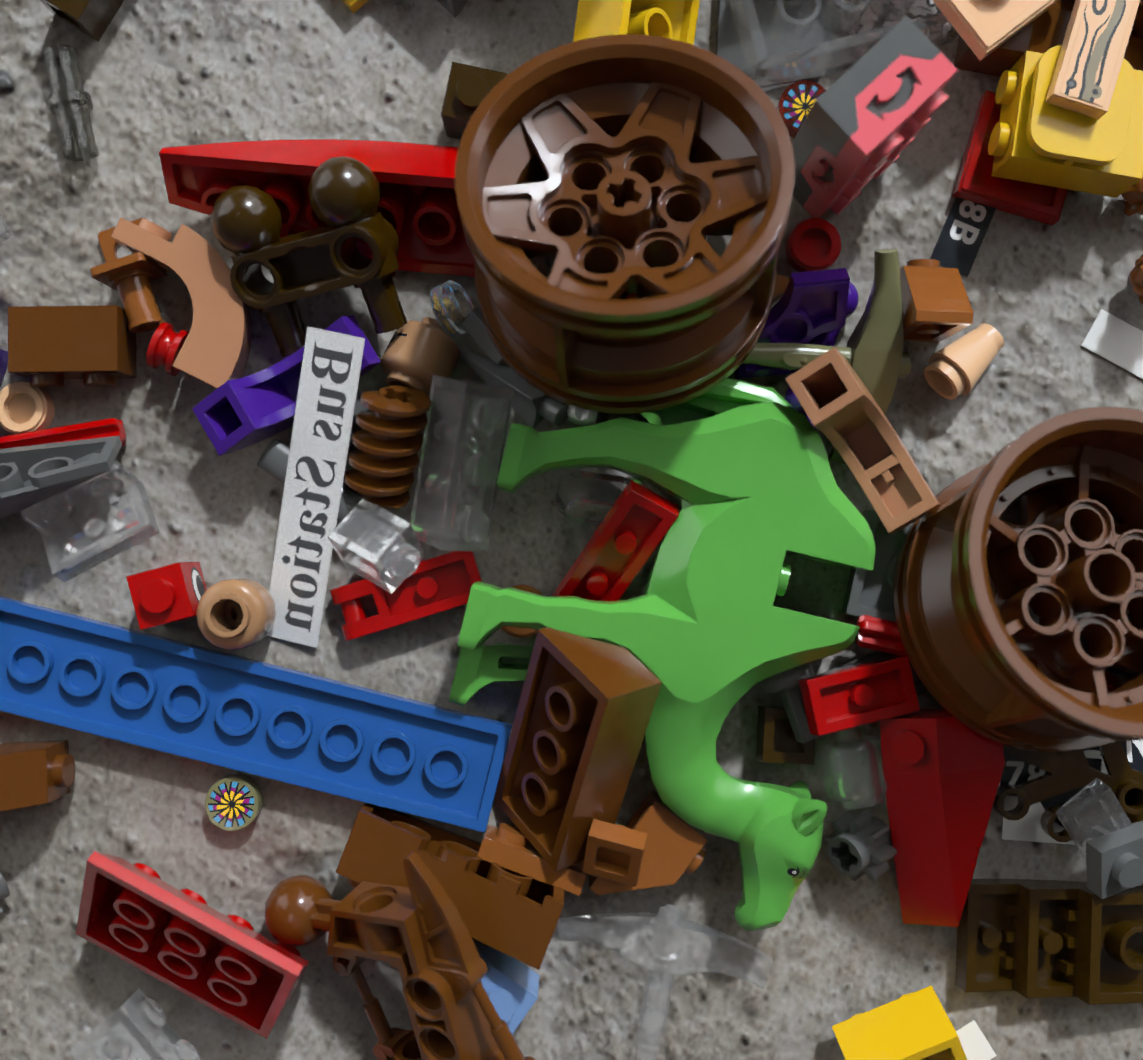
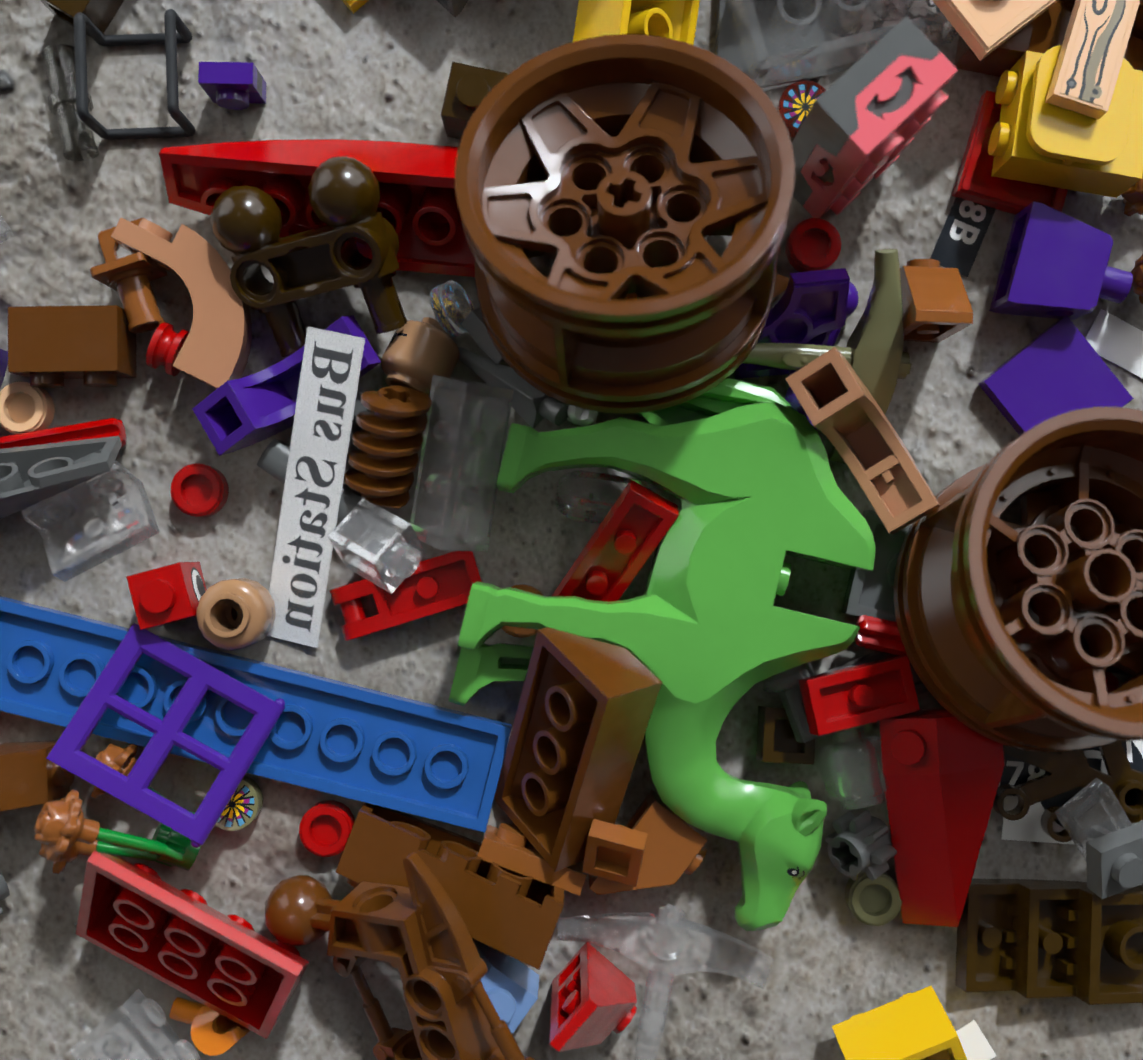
(68, 834): none -> dark orange plant
(167, 733): none -> dark purple window
(170, 38): none -> black piece
(199, 490): none -> red tile
(210, 1030): none -> orange piece
(232, 84): none -> dark purple plate
(326, 828): none -> red tile
(589, 1001): none -> red slope
(873, 901): none -> olive tile
(963, 362): light nougat cone -> none
(1053, 377): none -> dark purple tile
(1056, 267): none -> dark purple torso

